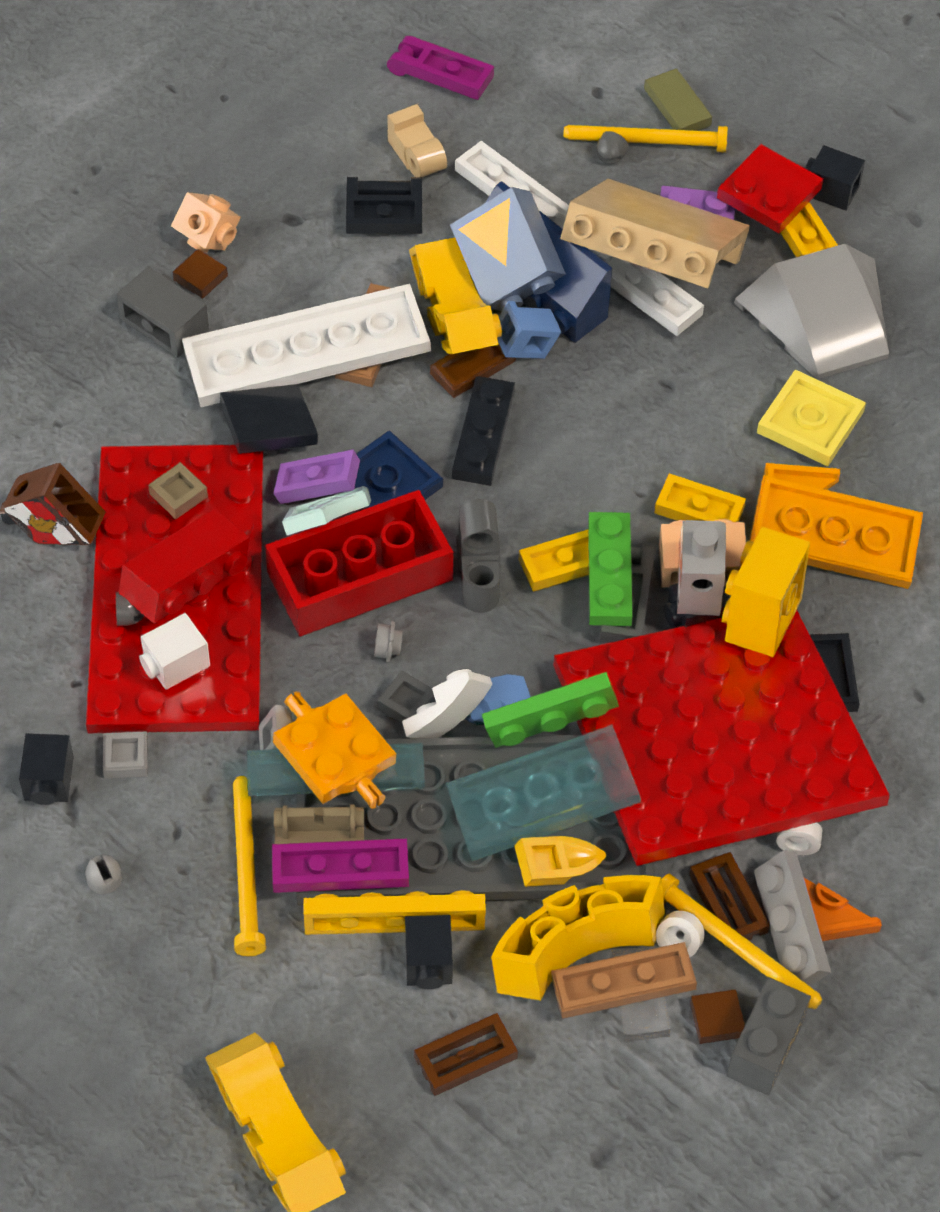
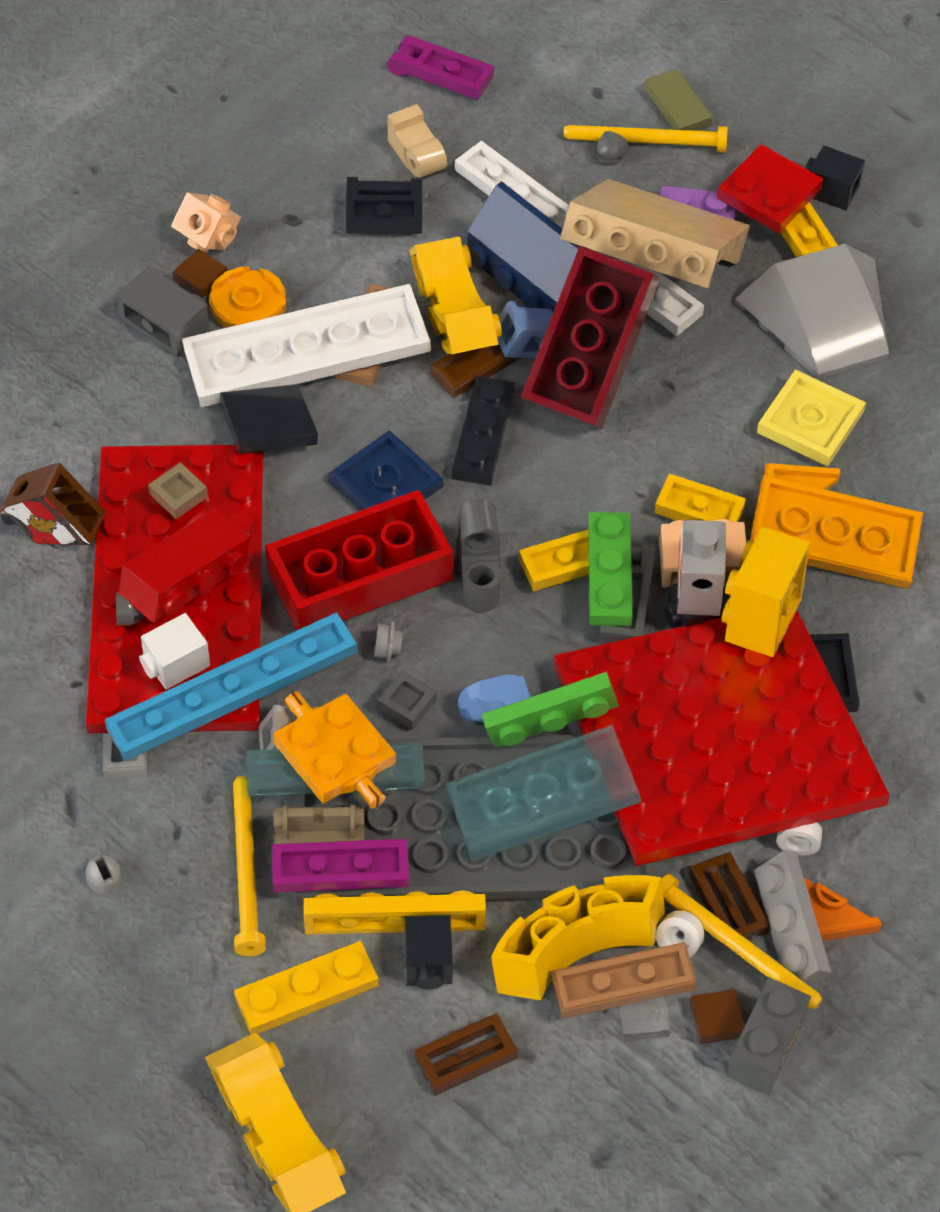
(46, 768): black brick -> none
(230, 686): none -> dark azure plate
(246, 296): none -> light orange tile
(306, 988): none -> yellow plate
(316, 476): medium lavender plate -> none
(324, 510): light aqua tile -> none
(453, 703): white slope -> none
(508, 249): brick -> none
(555, 859): yellow plate -> none
(590, 337): none -> dark red brick

